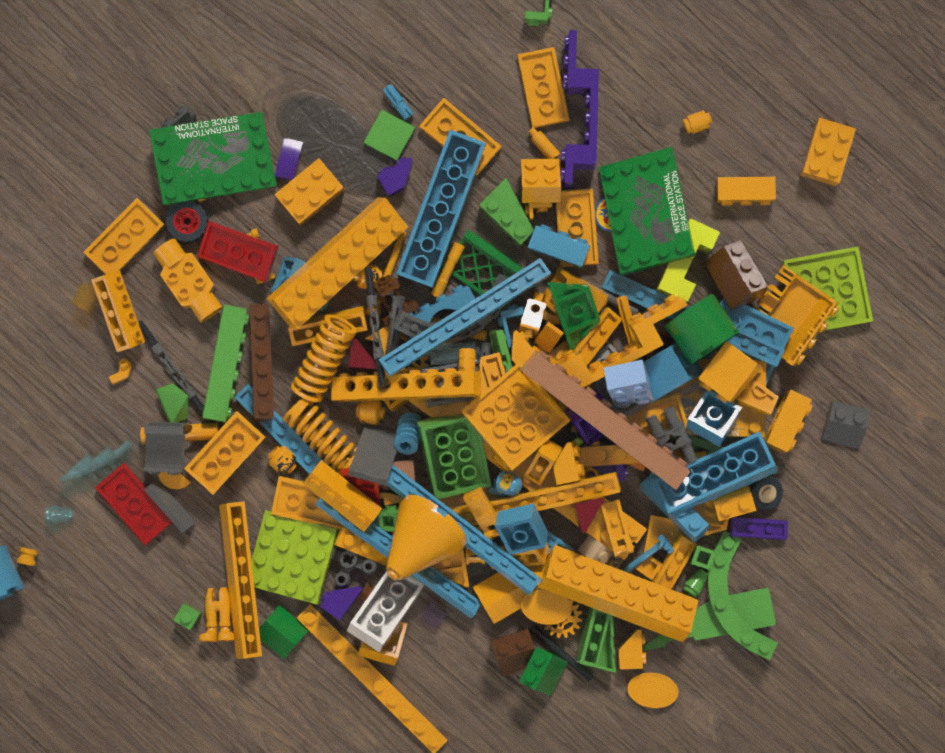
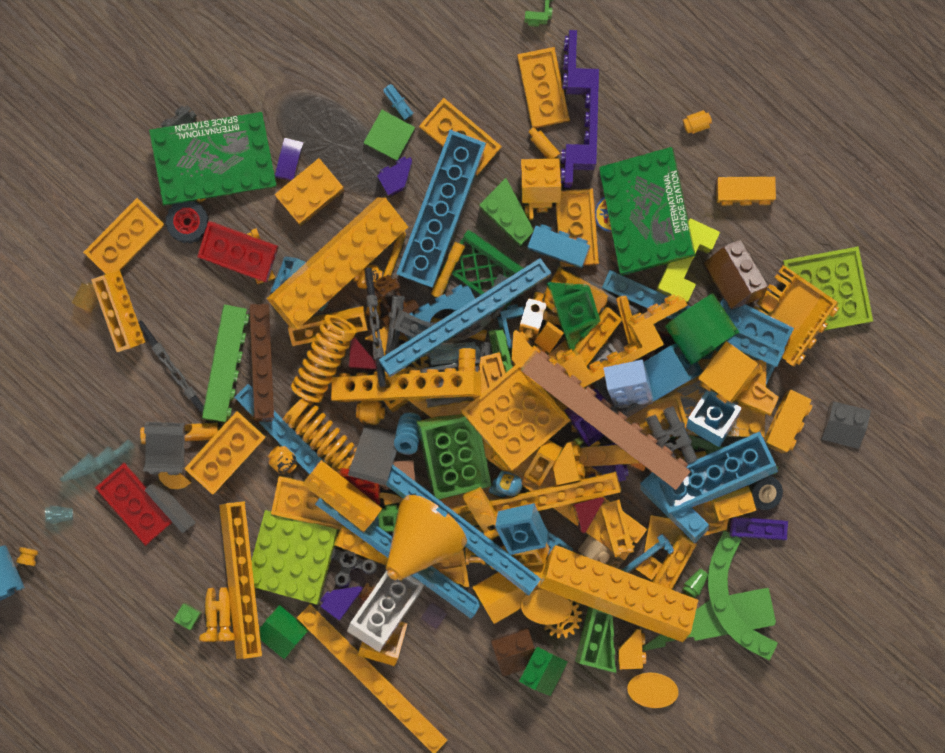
(123, 372): light orange arm -> none
(173, 402): bright green slope -> none
(187, 280): light orange brick -> none
(561, 653): black bar -> none
(702, 557): bright green brick -> none
(827, 152): light orange brick -> none

